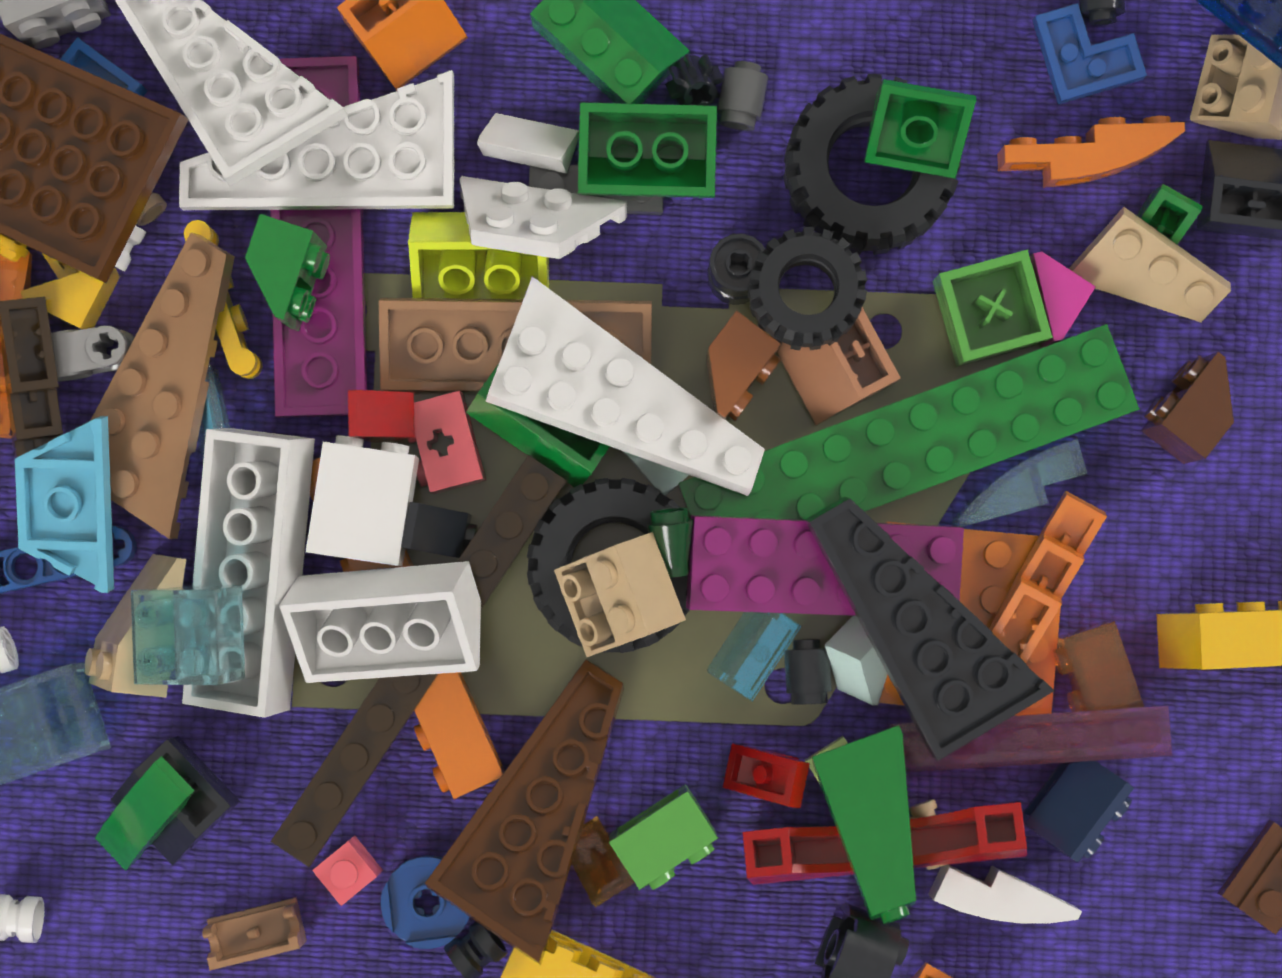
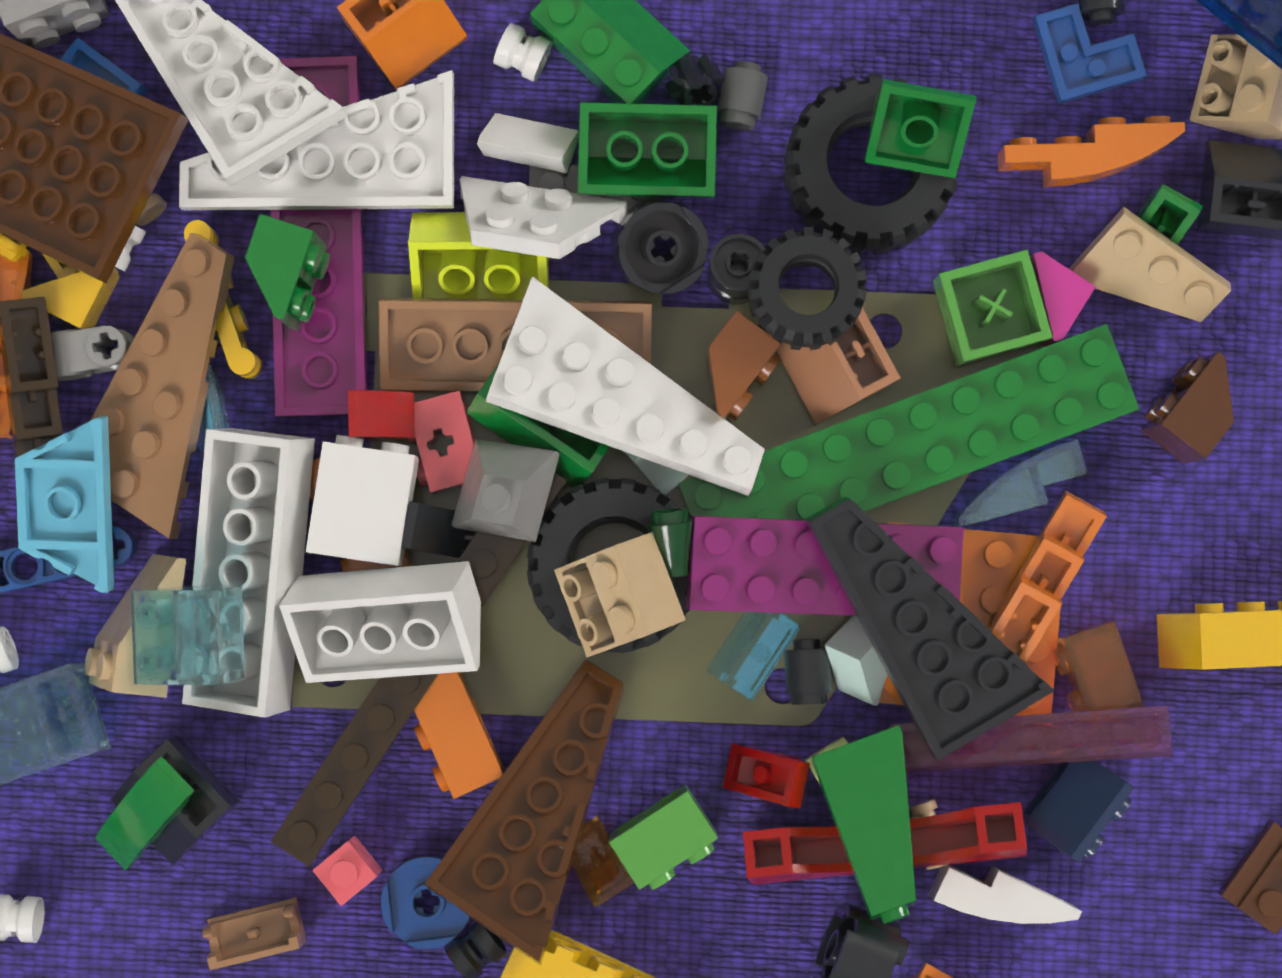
(505, 490): none -> light grey slope
(522, 52): none -> white wheel
(684, 253): none -> black brick

